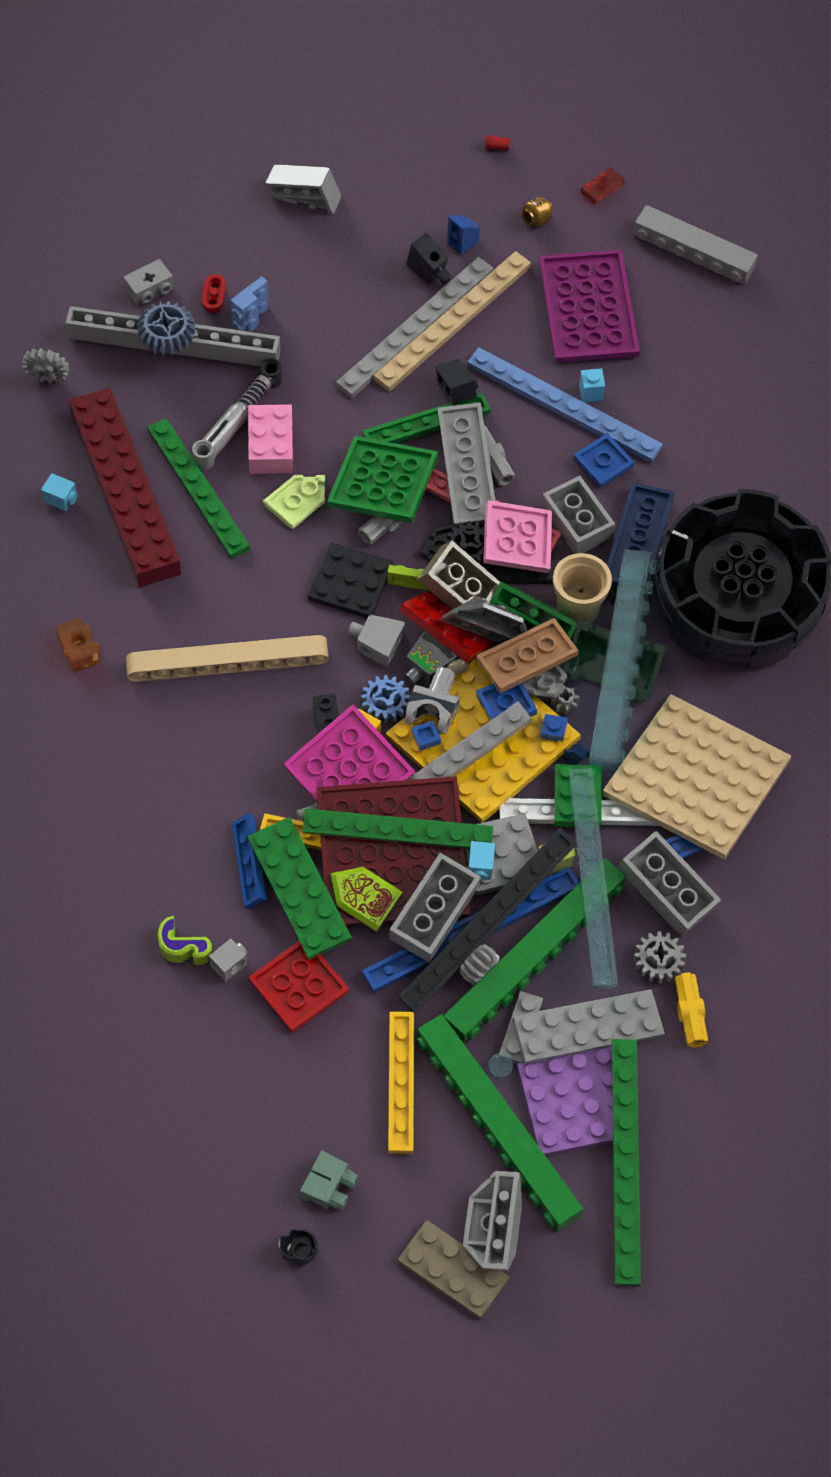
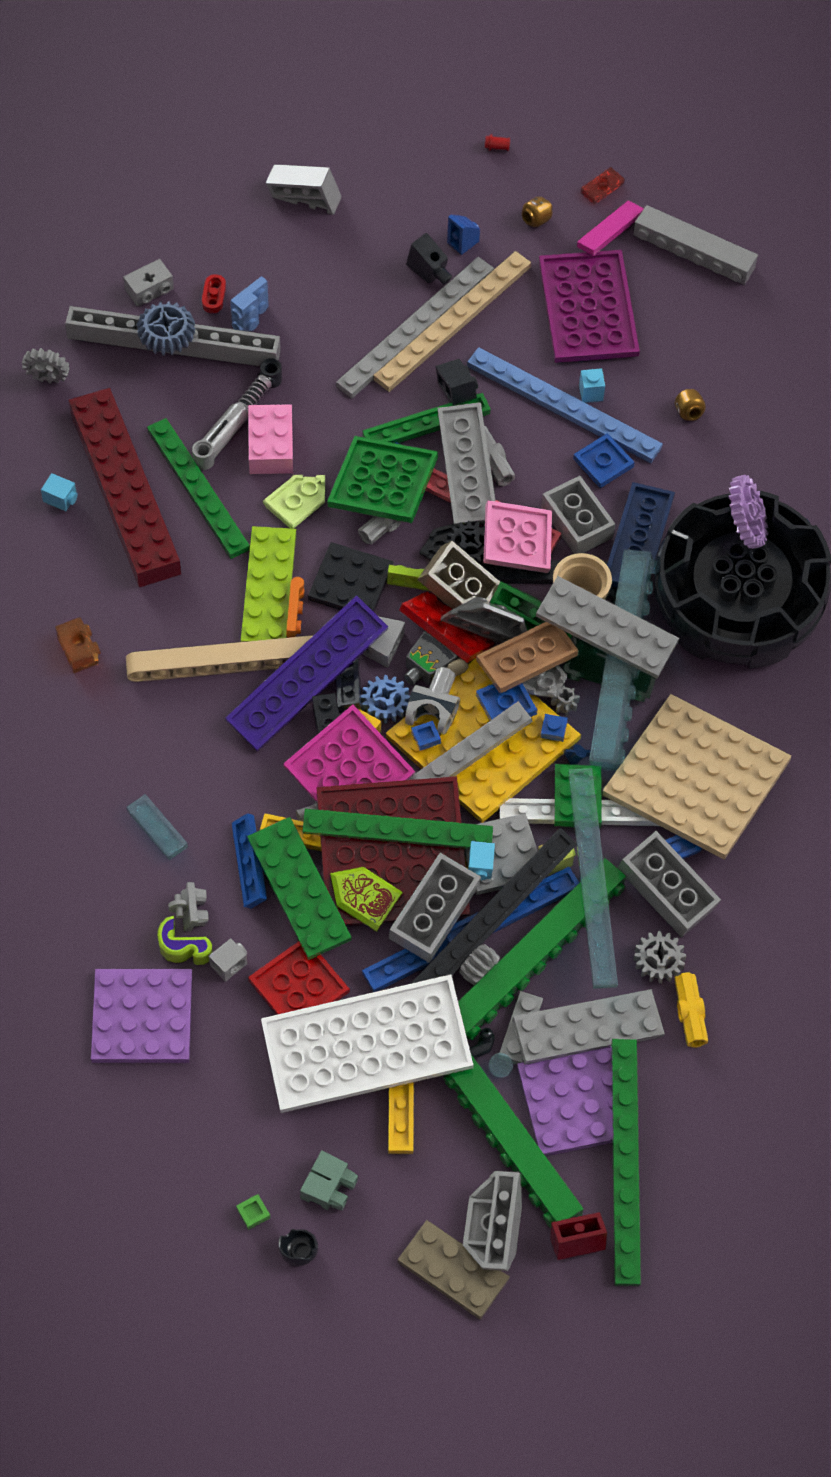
(141, 1016): none -> medium lavender plate
(157, 827): none -> clear light blue plate
(185, 906): none -> light grey hips
(253, 1211): none -> bright green plate
(268, 583): none -> lime plate
(295, 607): none -> orange plate
(306, 673): none -> dark purple plate
(349, 687): none -> black plate
(366, 1043): none -> white plate
(484, 1044): none -> black arm
(578, 1236): none -> dark red brick
(607, 627): none -> light grey plate
(610, 228): none -> dark pink tile
(690, 404): none -> pearl gold head
(748, 511): none -> lavender gear

